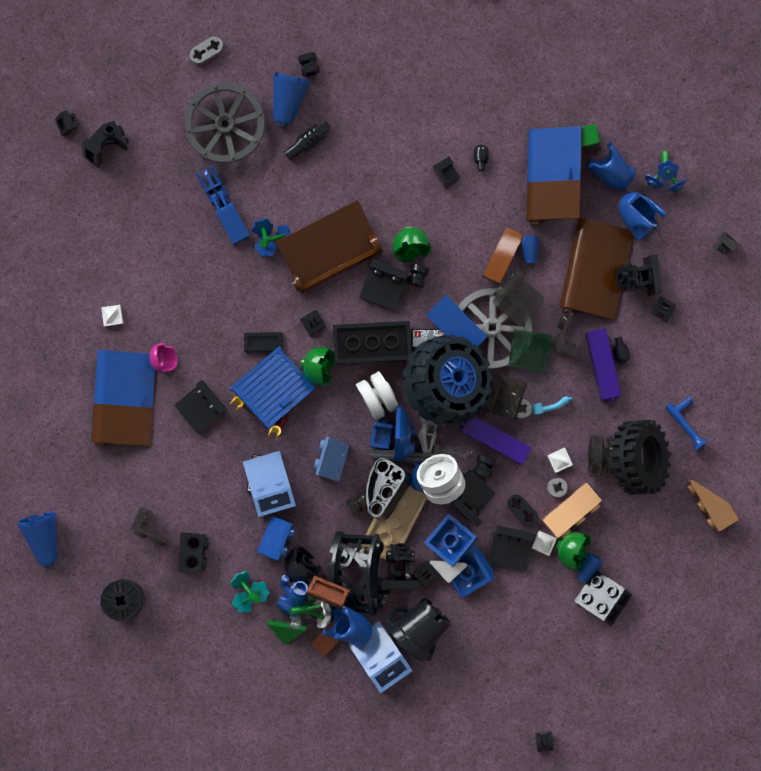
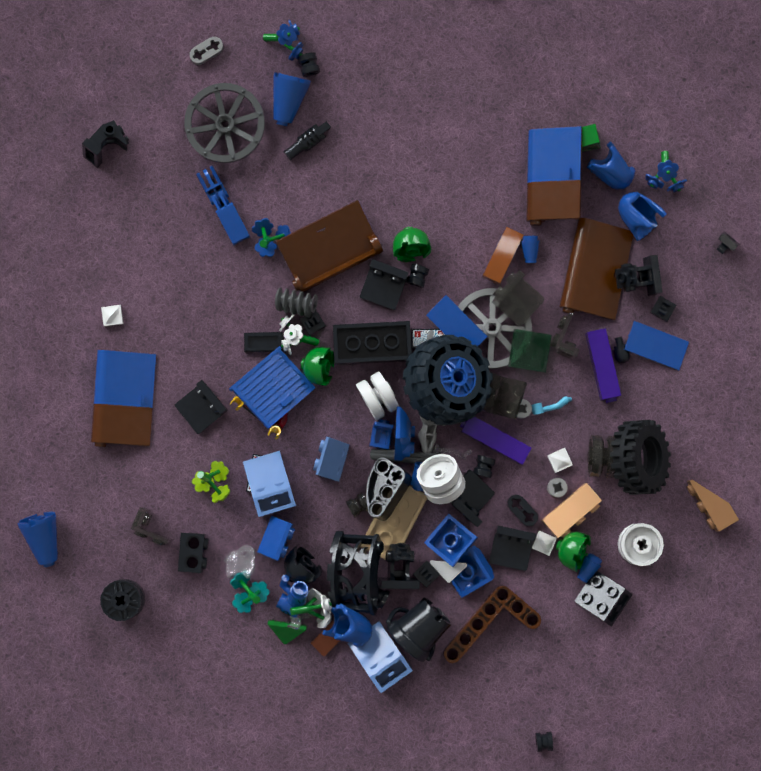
(65, 123): black tile -> none
(156, 357): dark pink hair -> none
(204, 481): none -> lime plant
(239, 562): none -> clear plate
(285, 37): none -> blue plant
(294, 303): none -> dark grey piece
(294, 335): none -> white plant
(328, 592): copper tile -> none
(446, 172): black panel -> none
(481, 156): black cylinder -> none
(487, 619): none -> reddish brown beam
(651, 540): none -> white wheel
(656, 345): none -> blue piece
(675, 412): blue piece -> none

